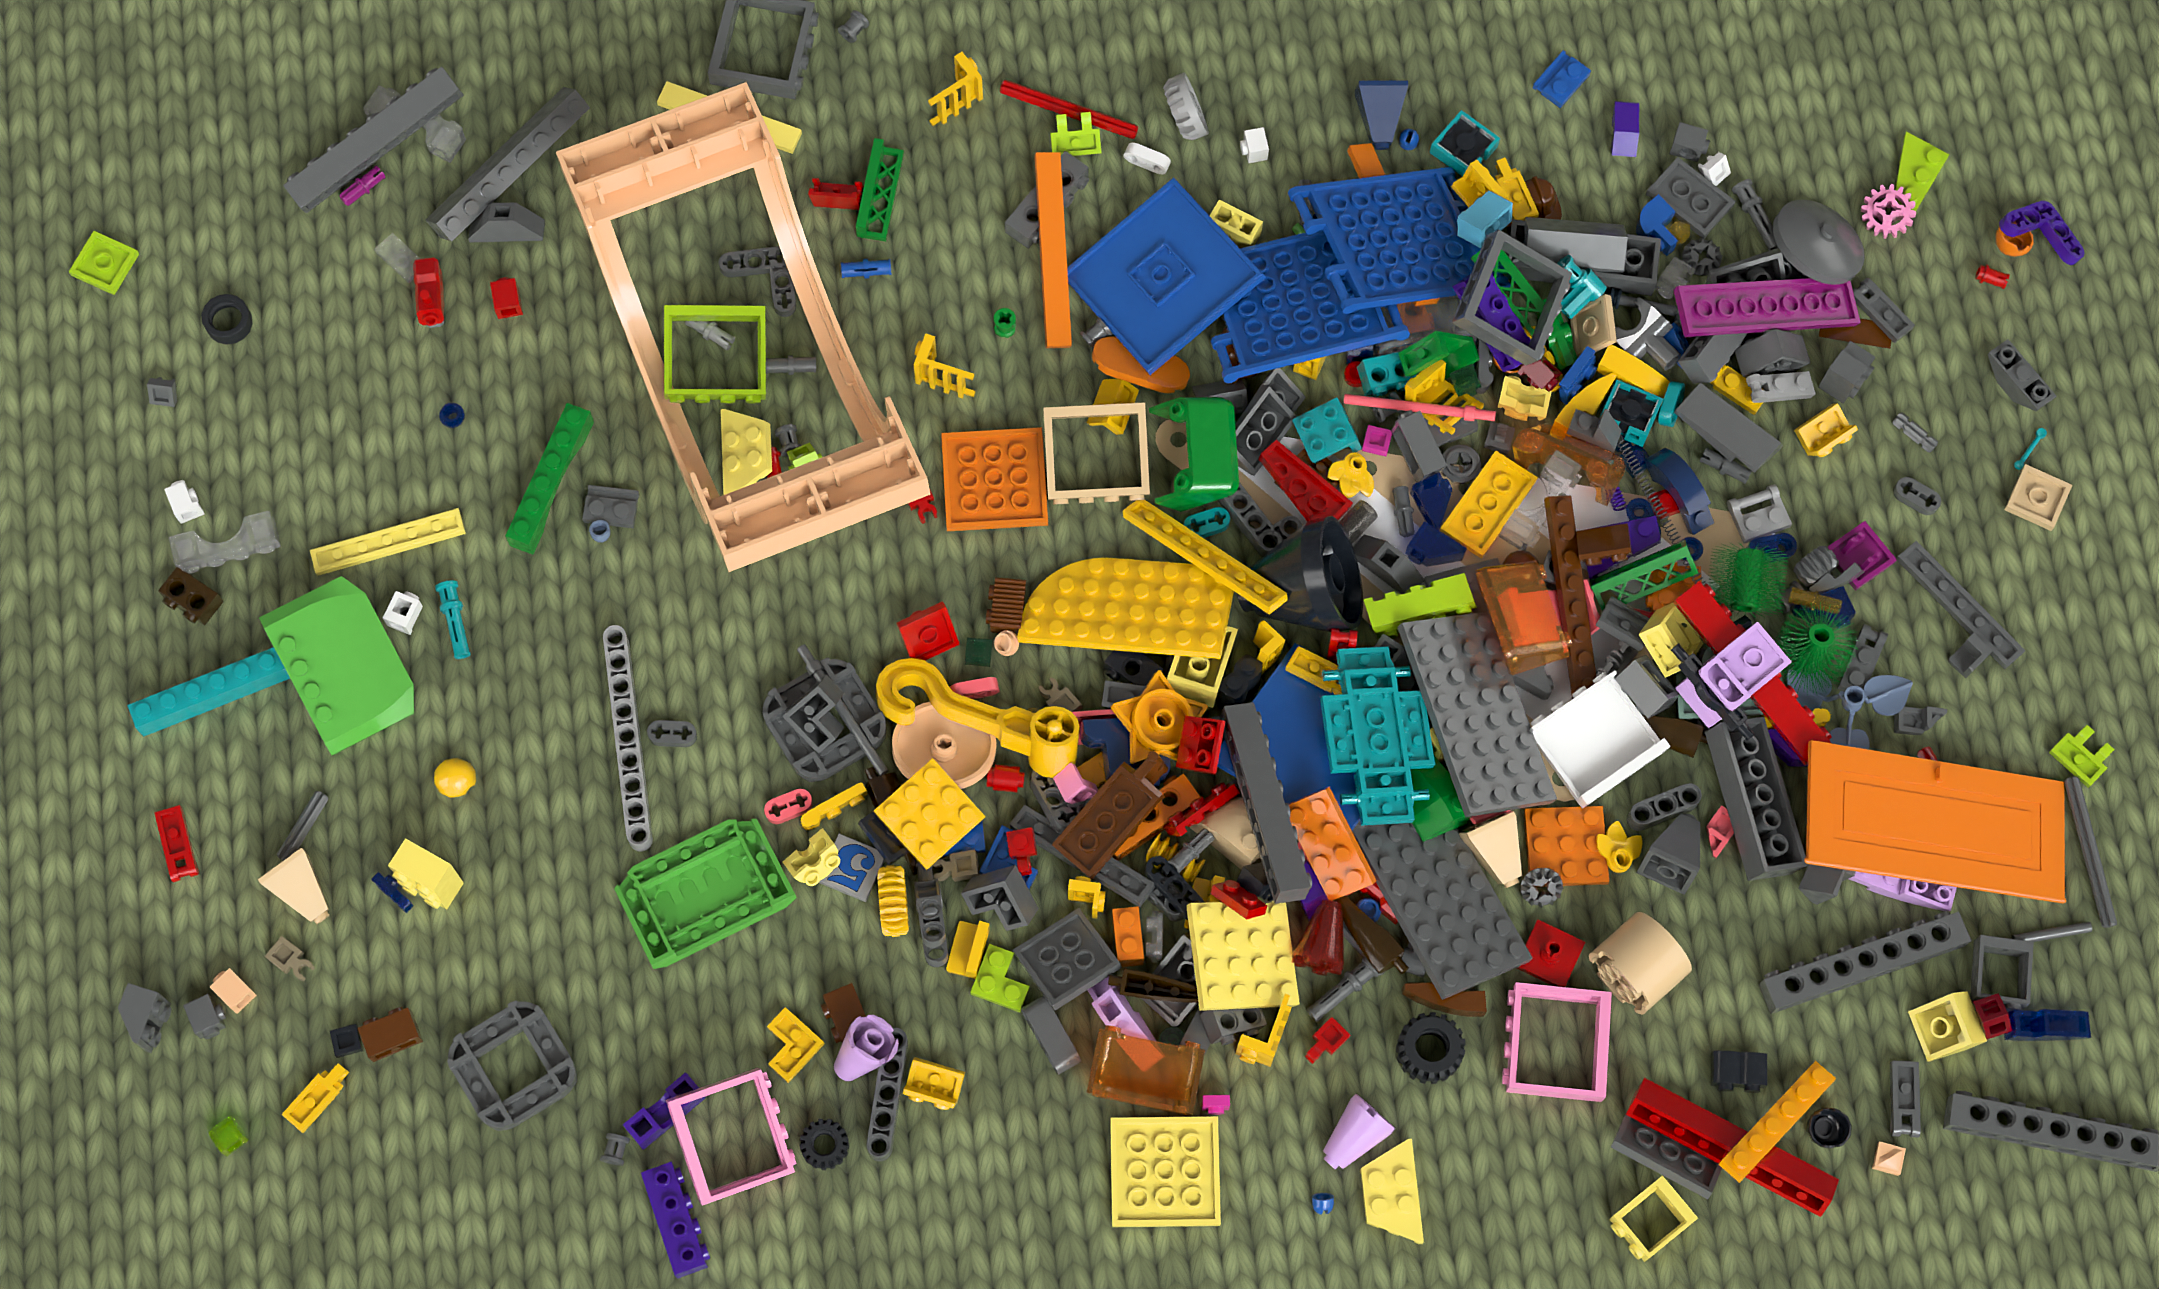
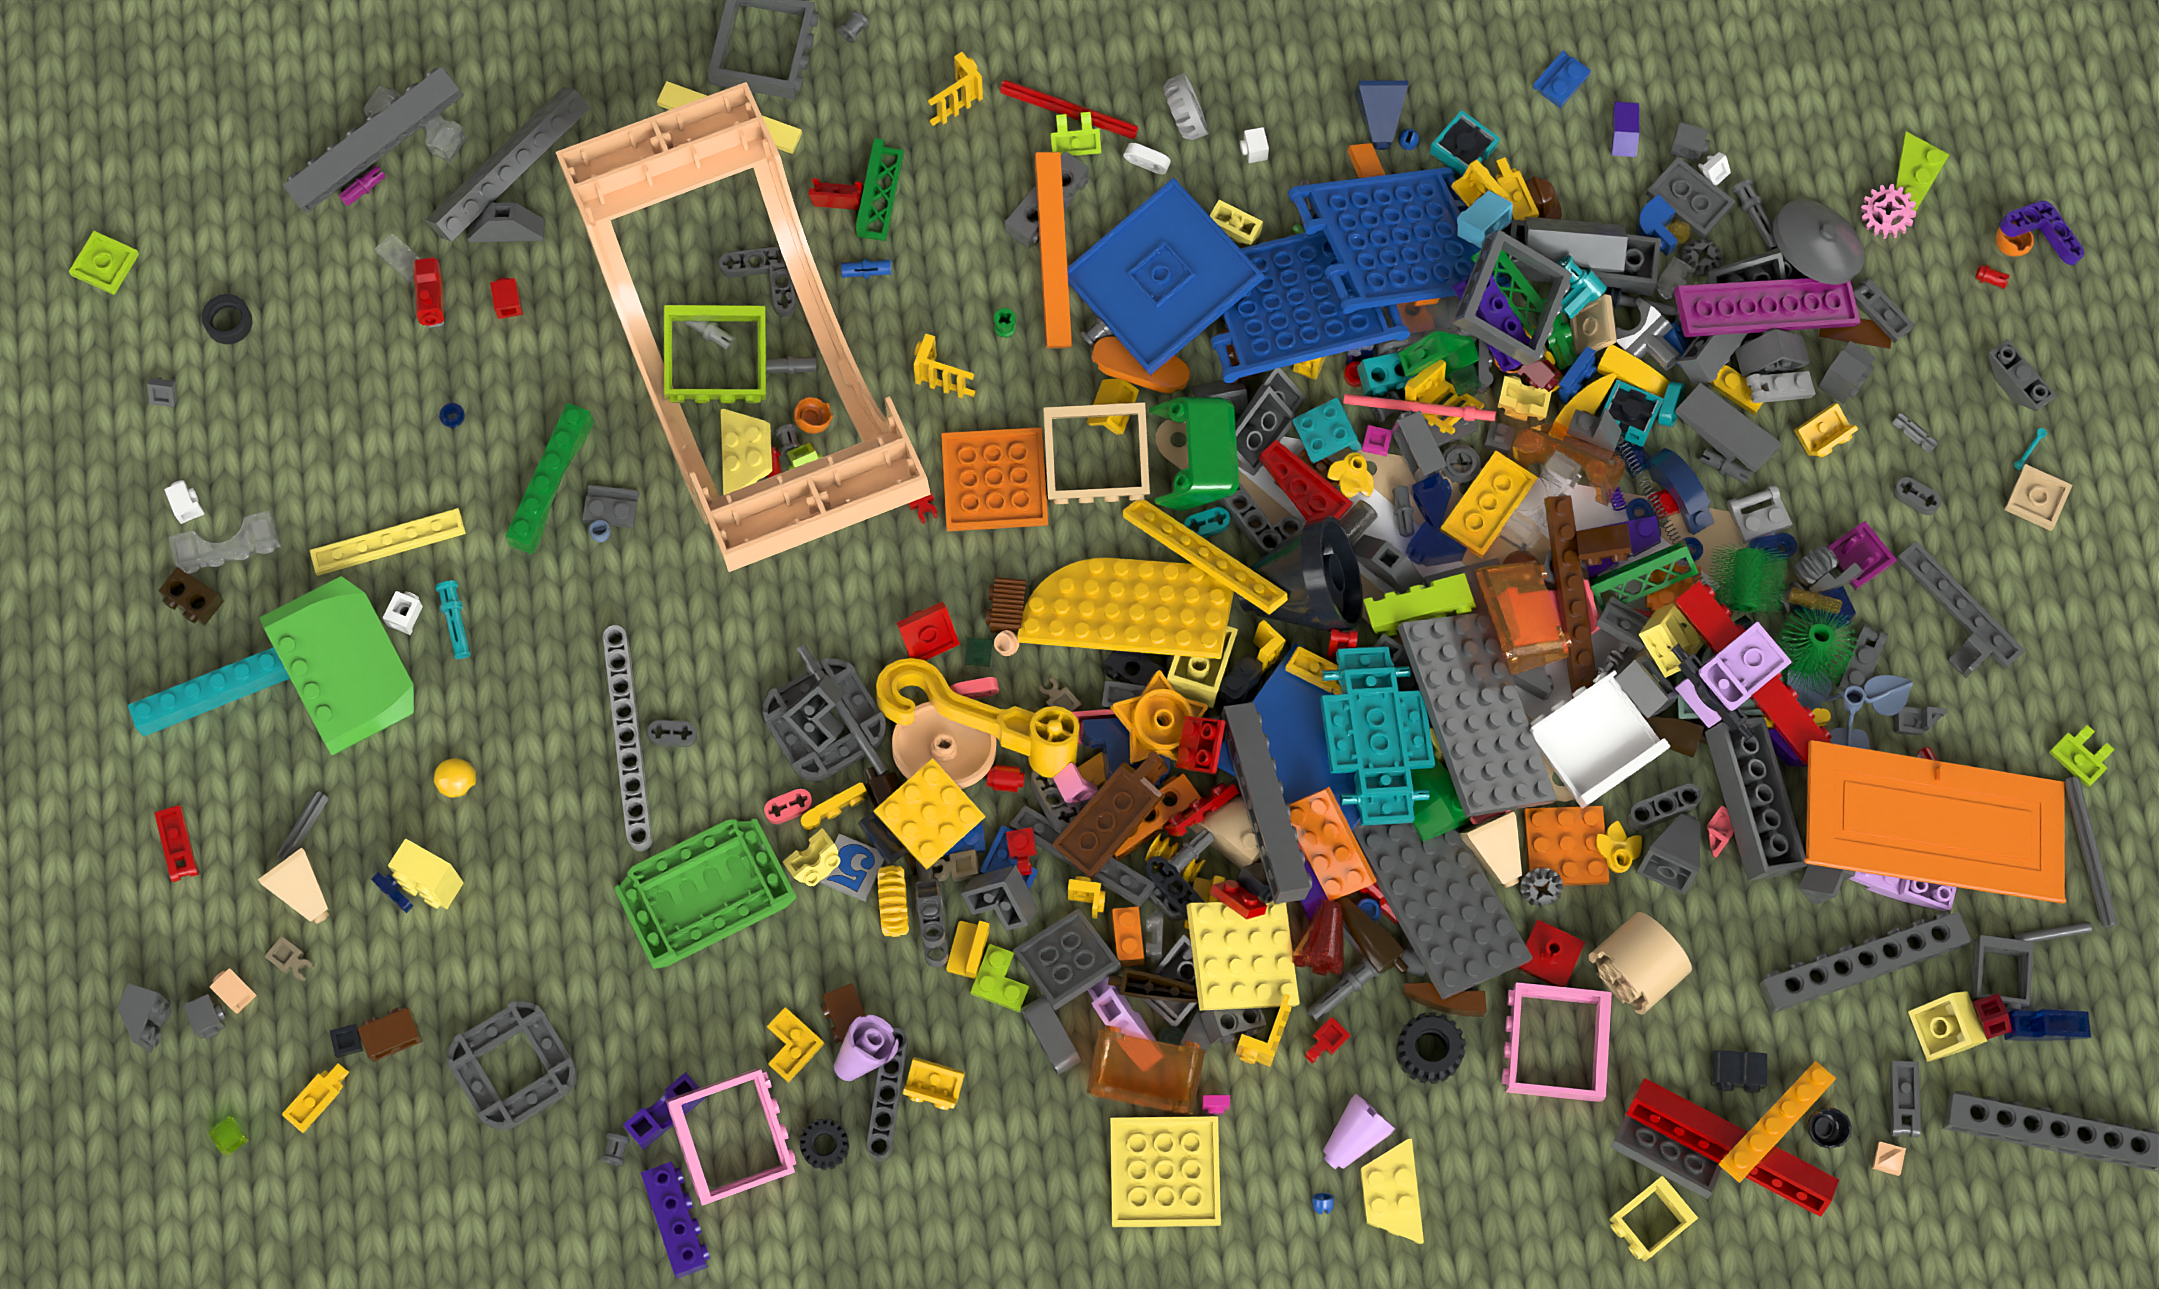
(812, 415): none -> orange hair

